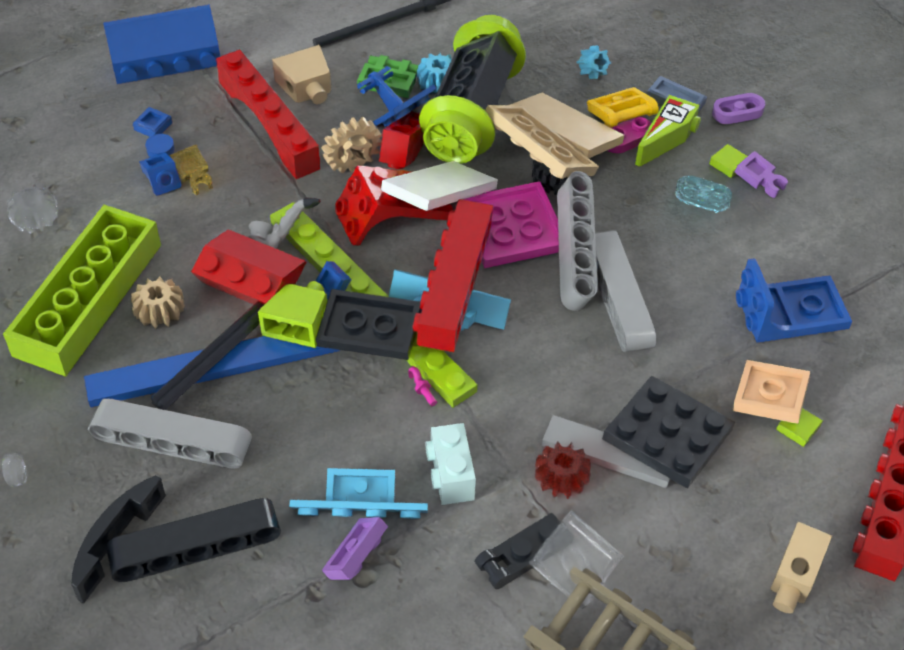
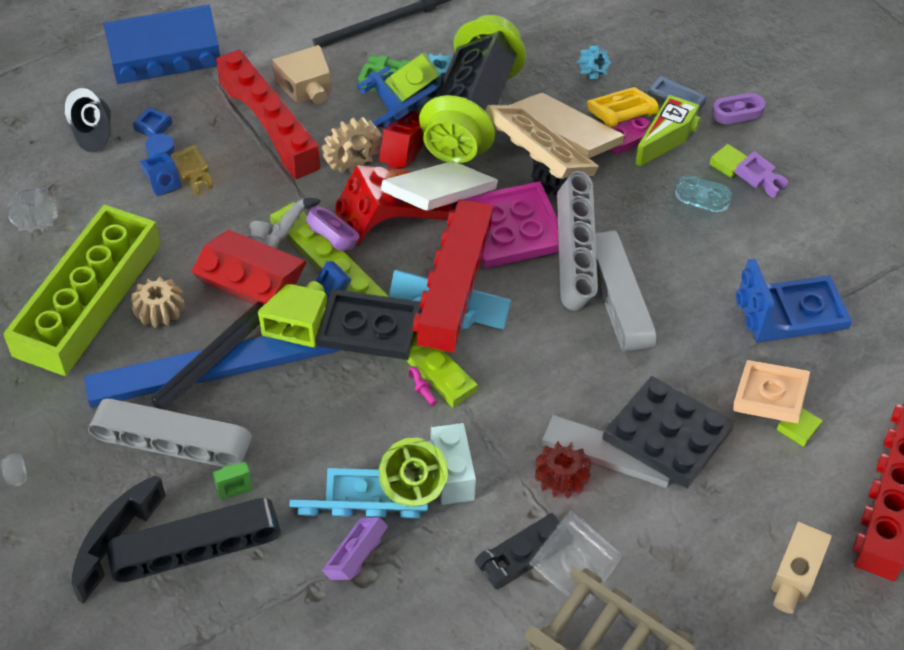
(88, 119): none -> black piece
(232, 480): none -> bright green plate
(332, 228): none -> medium lavender plate
(408, 470): none -> lime cylinder
(412, 76): none -> lime torso

